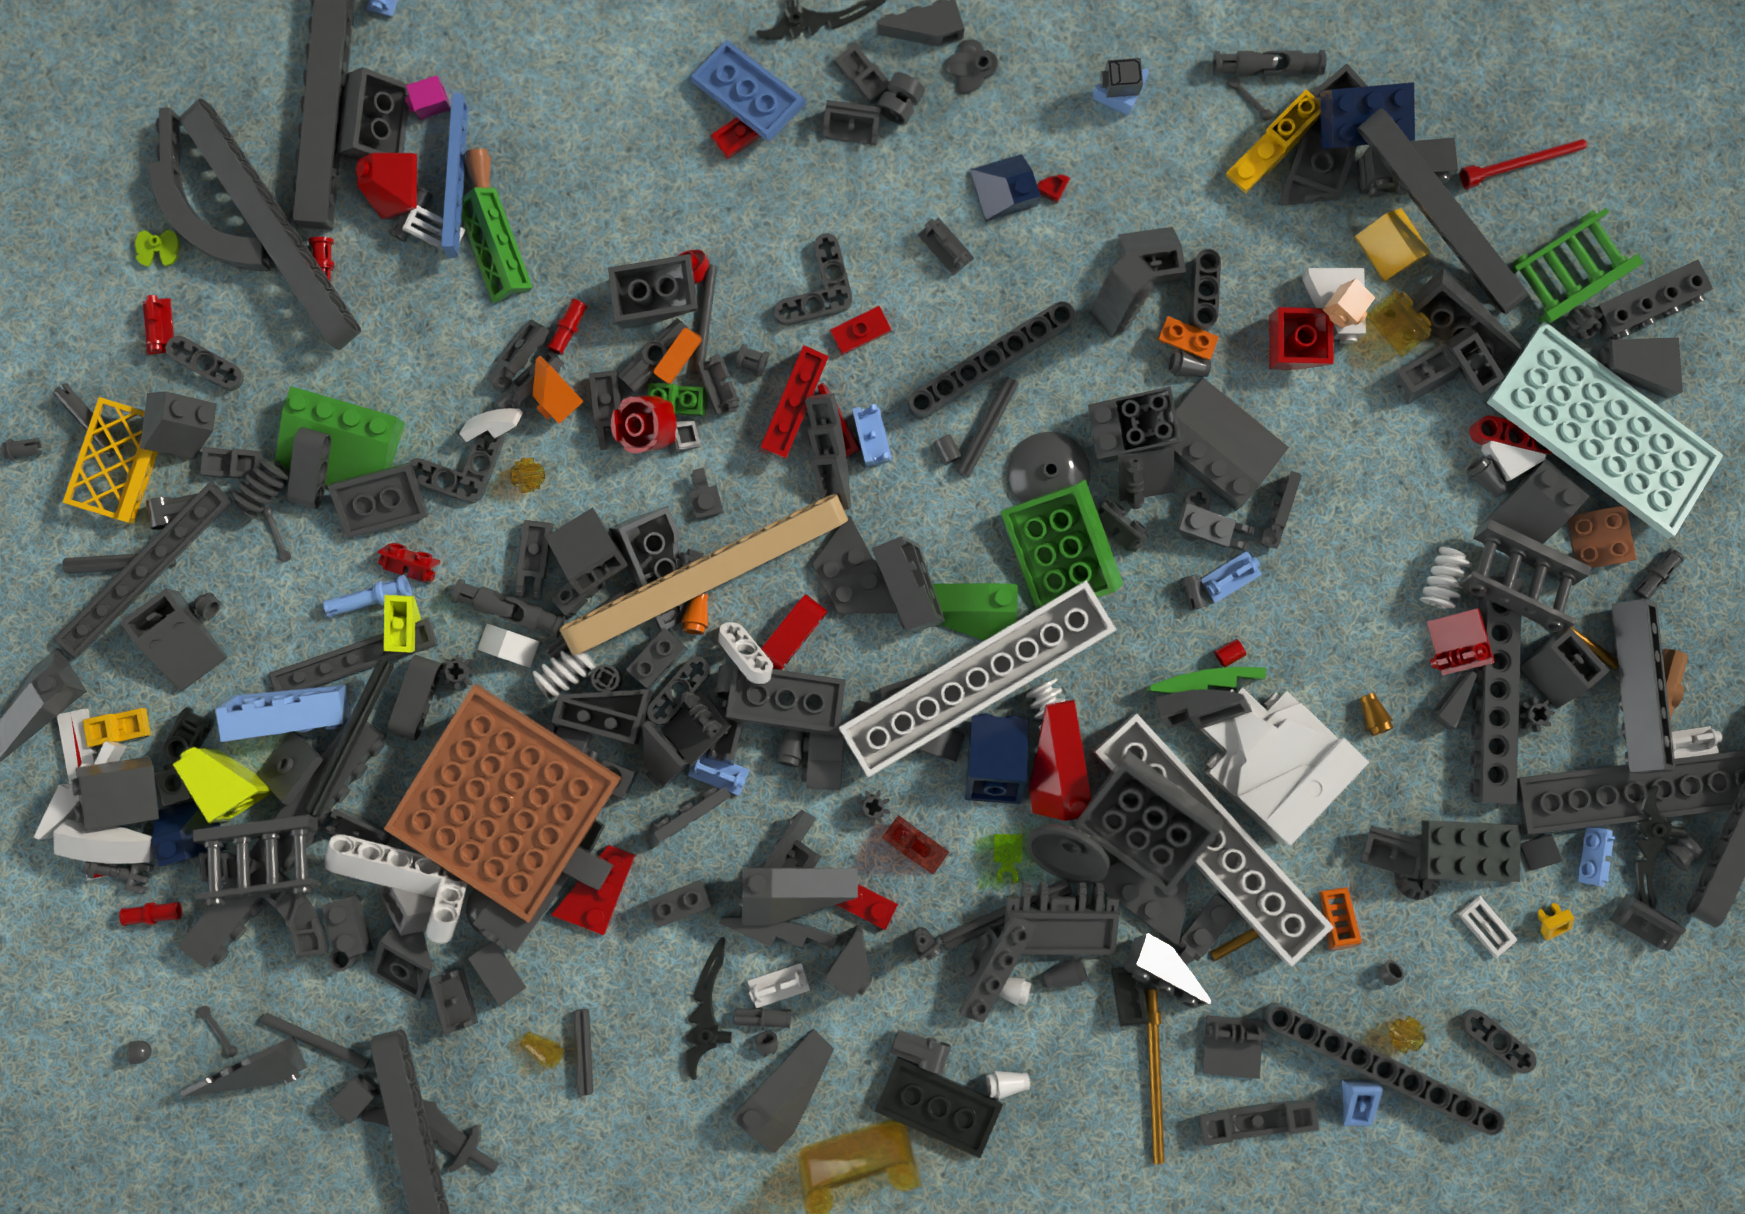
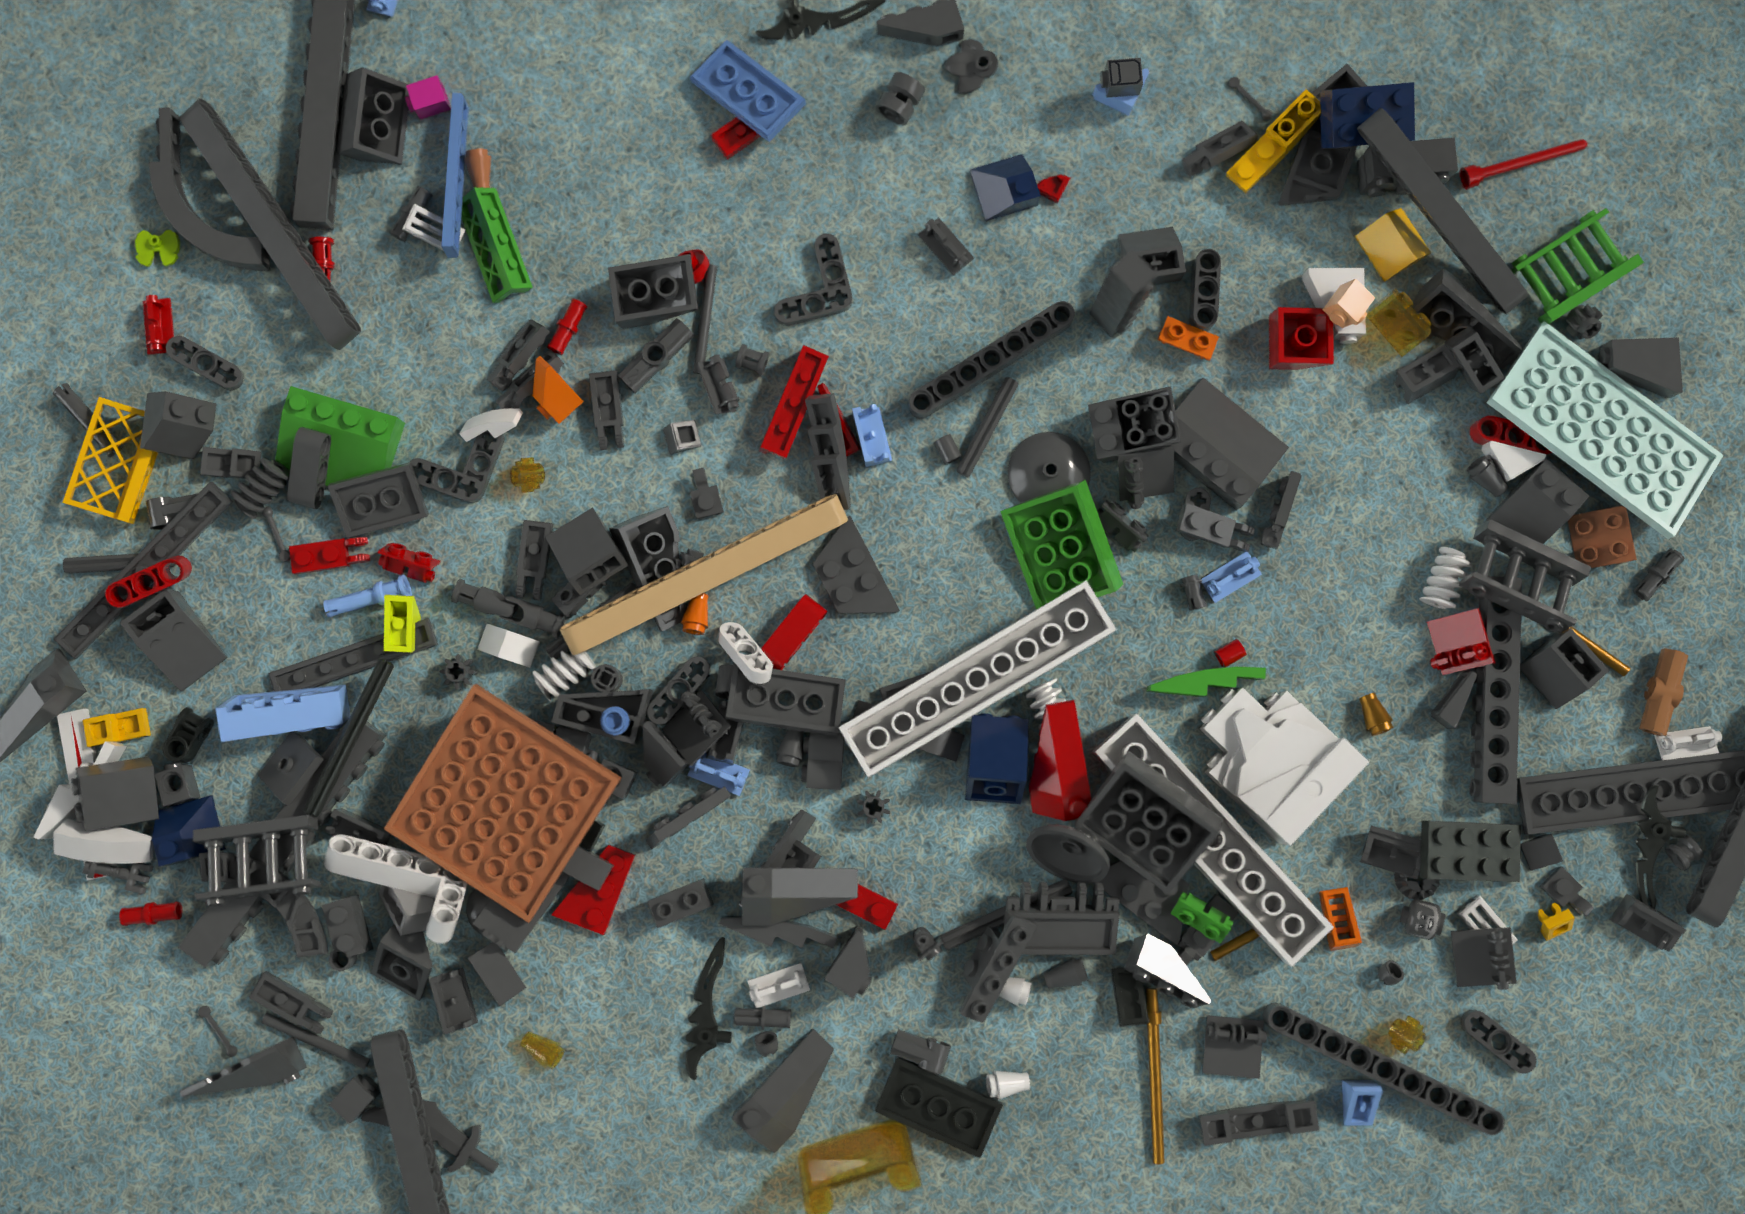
(22, 448): dark grey pin -> none
(137, 588): none -> red beam
(138, 1051): dark grey hinge -> none
(206, 605): dark grey plate -> none
(219, 783): neon yellow slope -> none
(288, 1002): none -> dark grey hinge
(326, 555): none -> red hinge
(389, 182): red slope -> none
(413, 698): dark grey beam -> none
(583, 1052): dark grey axle -> none
(614, 721): none -> medium blue plate
(644, 424): red brick -> none
(657, 659): dark grey brick -> none
(677, 355): orange slope -> none
(685, 400): bright green slope -> none
(851, 122): dark grey hinge -> none
(860, 330): red plate -> none
(861, 72): dark grey slope -> none
(909, 584): dark grey wedge -> none
(915, 844): clear red slope -> none
(978, 607): bright green wedge -> none
(1007, 851): clear neon green plate -> none
(1186, 364): dark grey cone -> none
(1190, 911): none -> bright green hinge
(1201, 707): dark grey slope -> none
(1219, 148): none -> dark grey hinge
(1250, 62): dark grey piece -> none
(1422, 919): none -> dark grey head
(1484, 957): none -> dark grey hinge
(1543, 714): dark grey gear -> none
(1563, 889): none -> dark grey plate
(1596, 846): light blue hinge -> none
(1642, 687): dark grey brick -> none
(1653, 299): dark grey brick -> none

